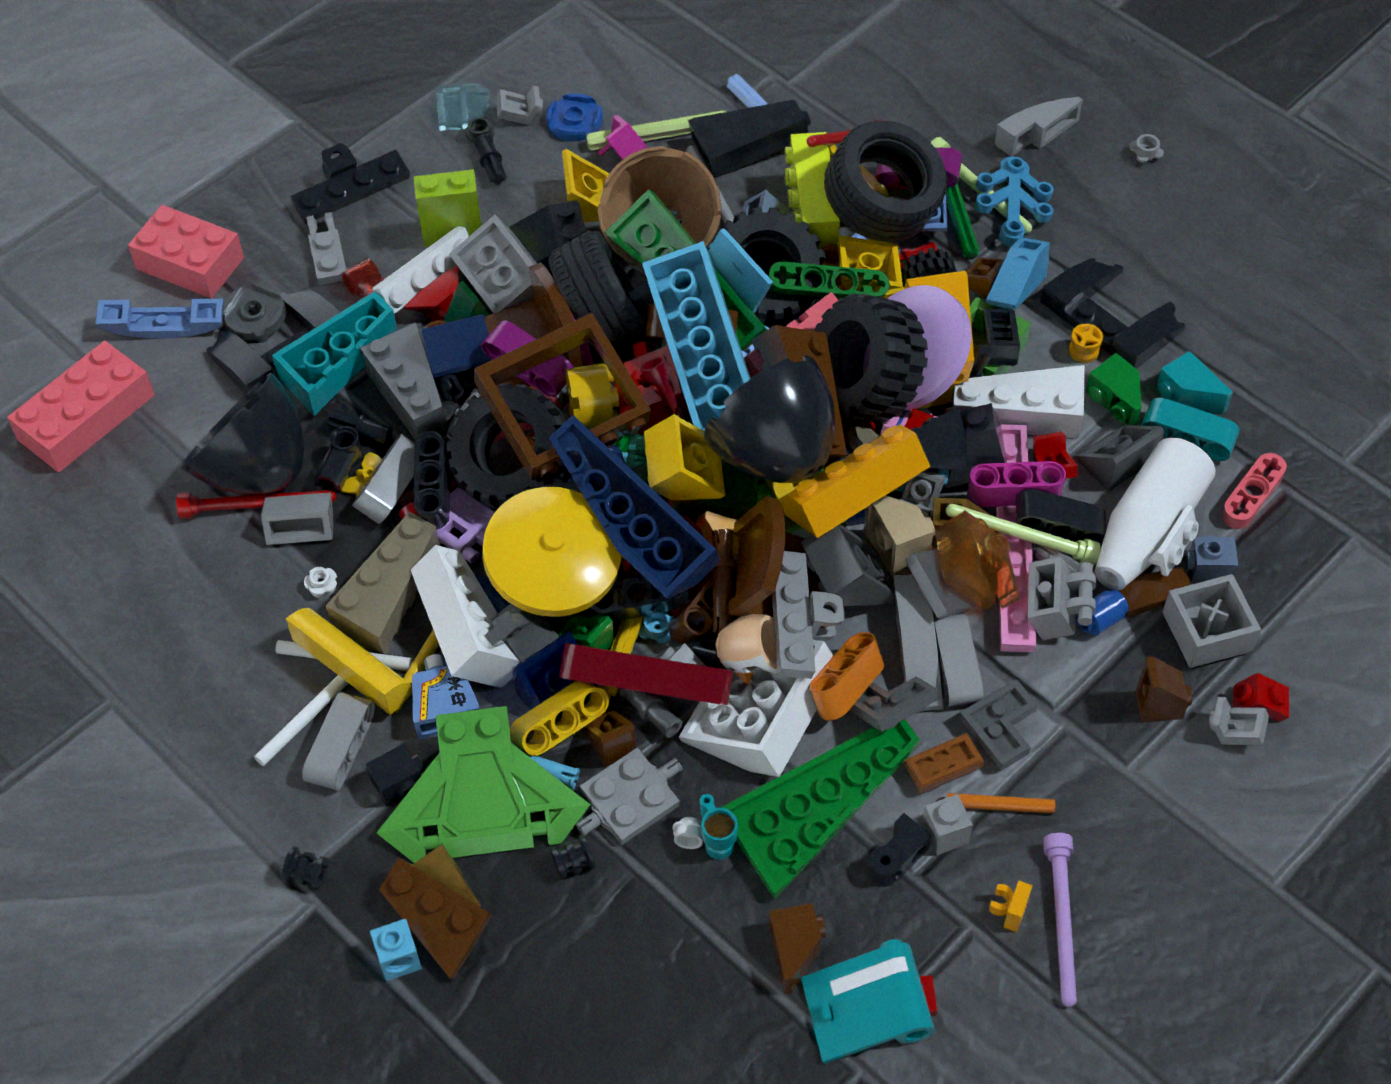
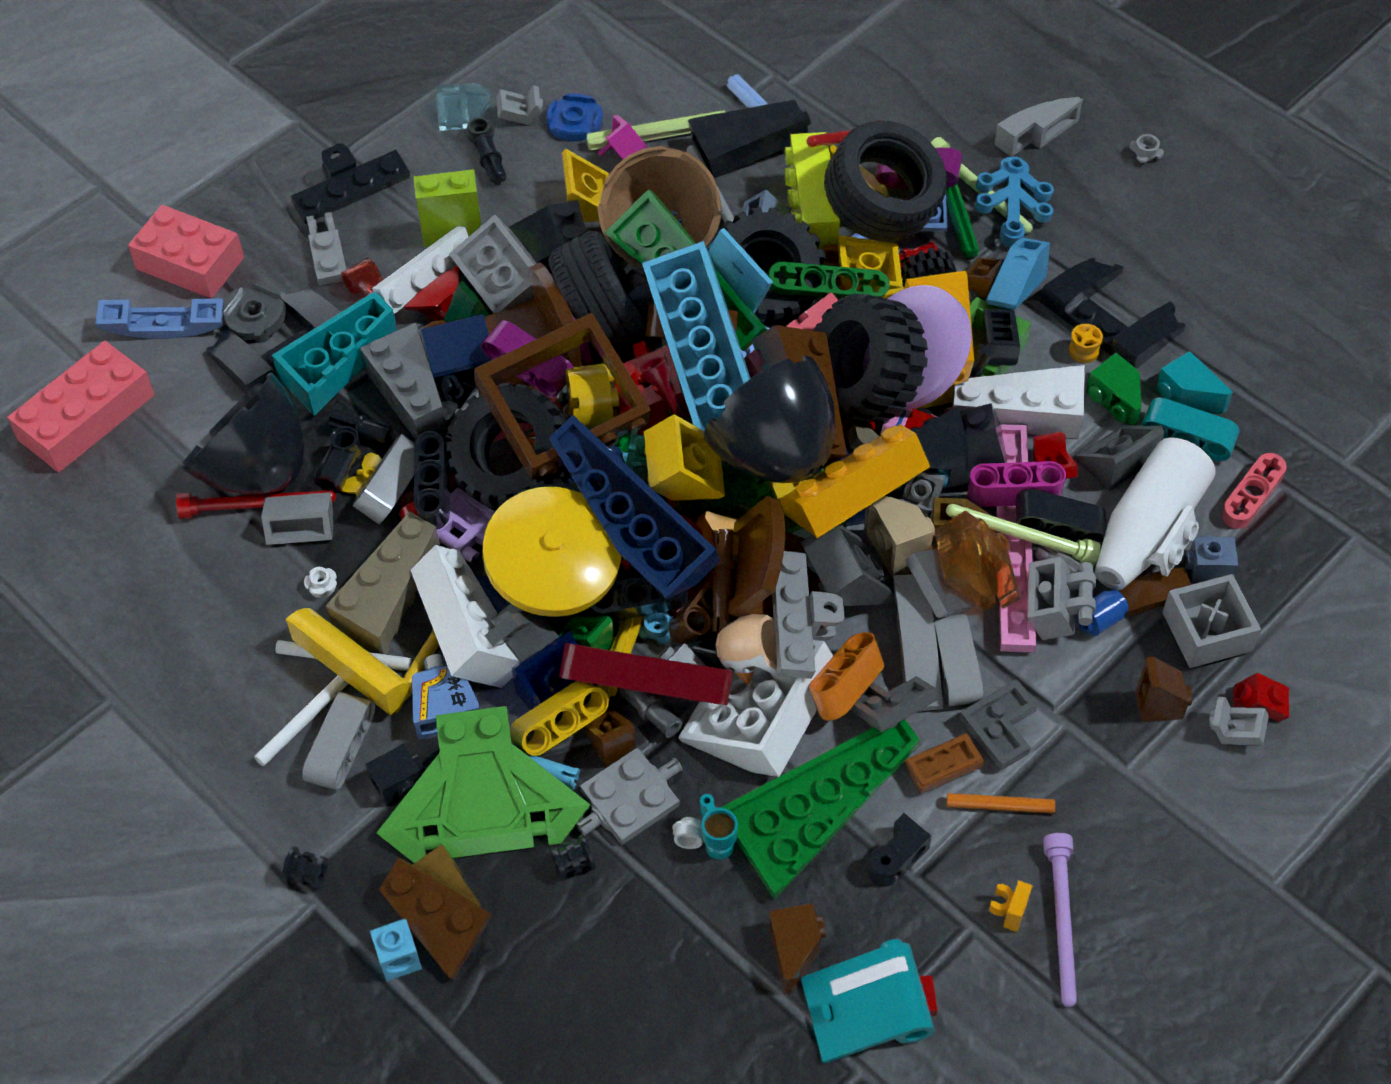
(947, 824): light grey brick -> none

